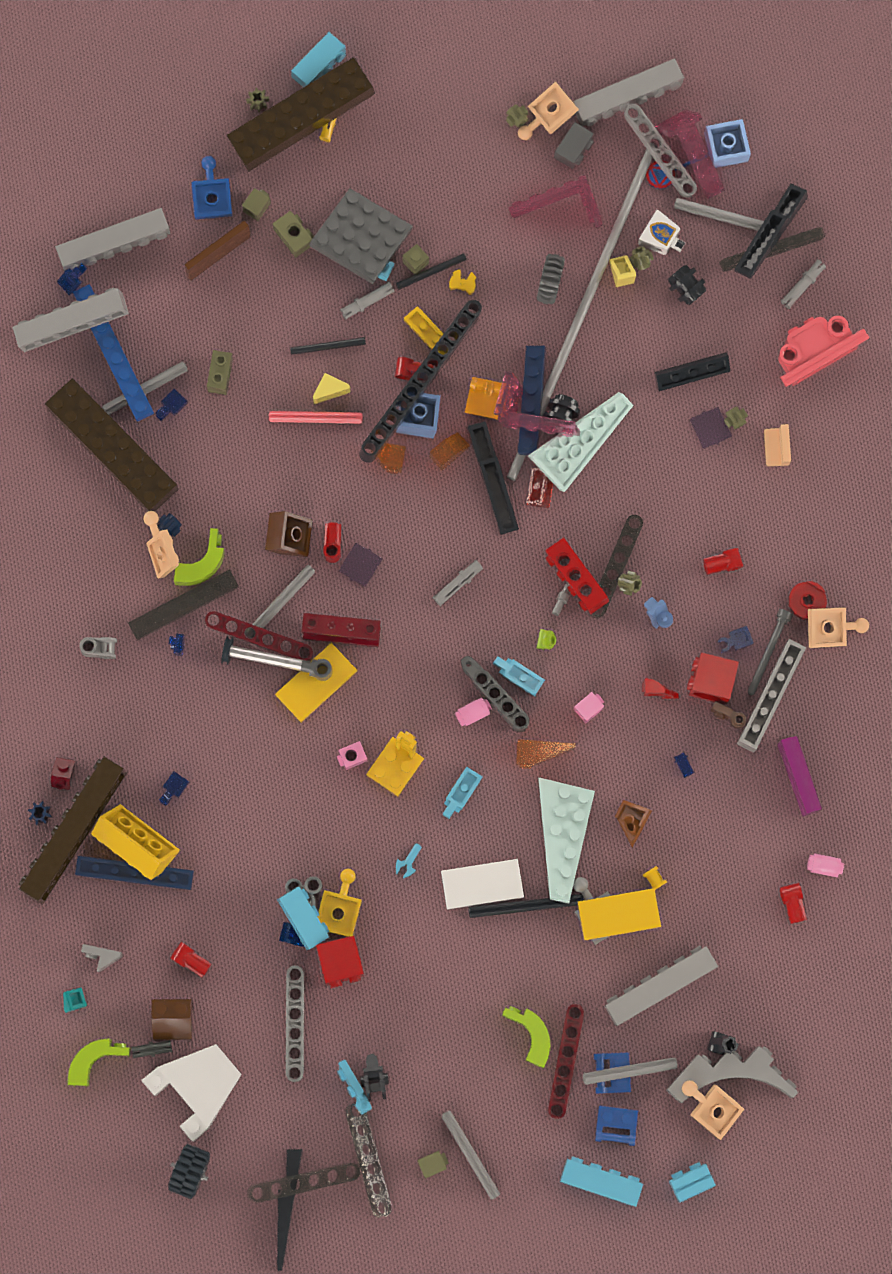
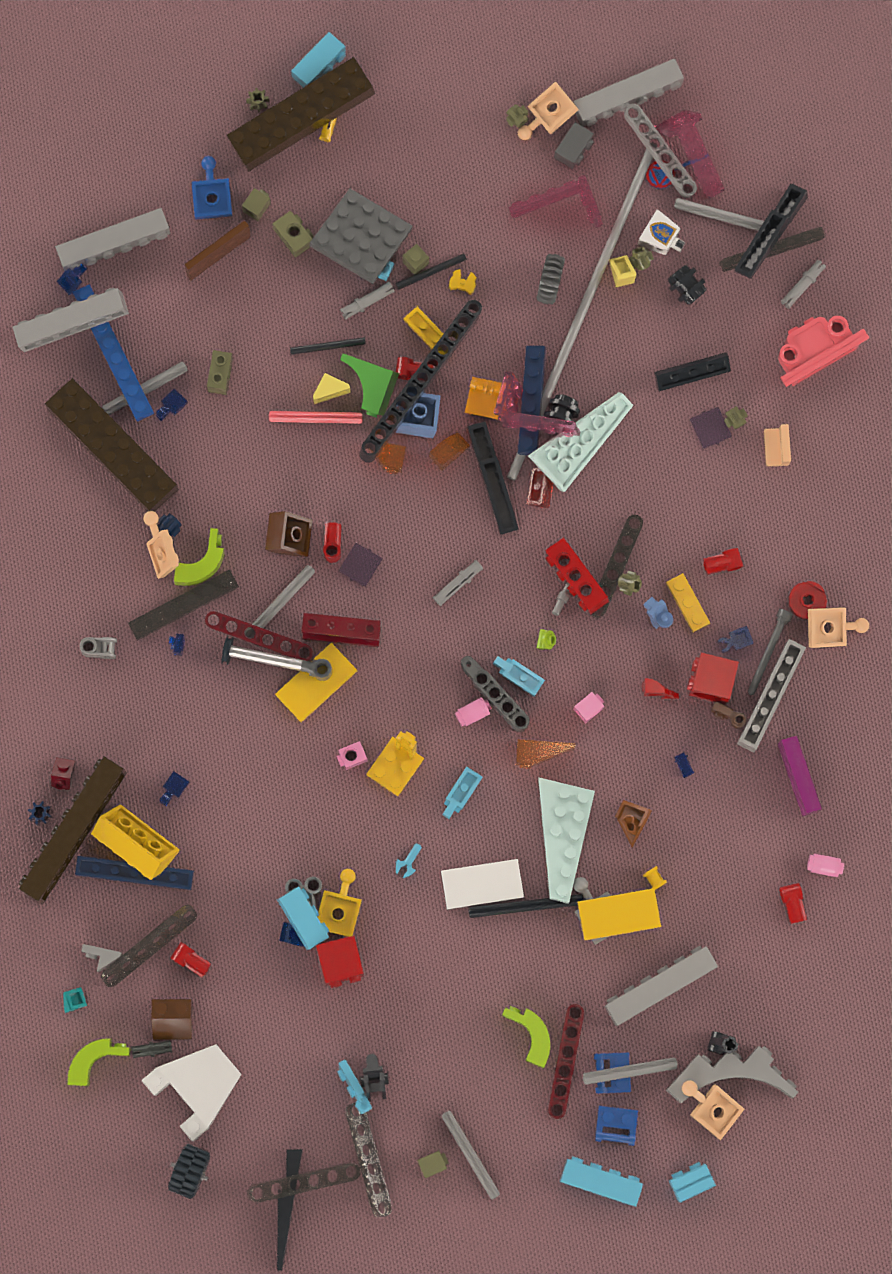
(150, 947): none -> clear smoke beam
(291, 1023): light grey beam -> none
(376, 384): none -> bright green arch
(688, 603): none -> yellow plate
(727, 143): light blue brick -> none

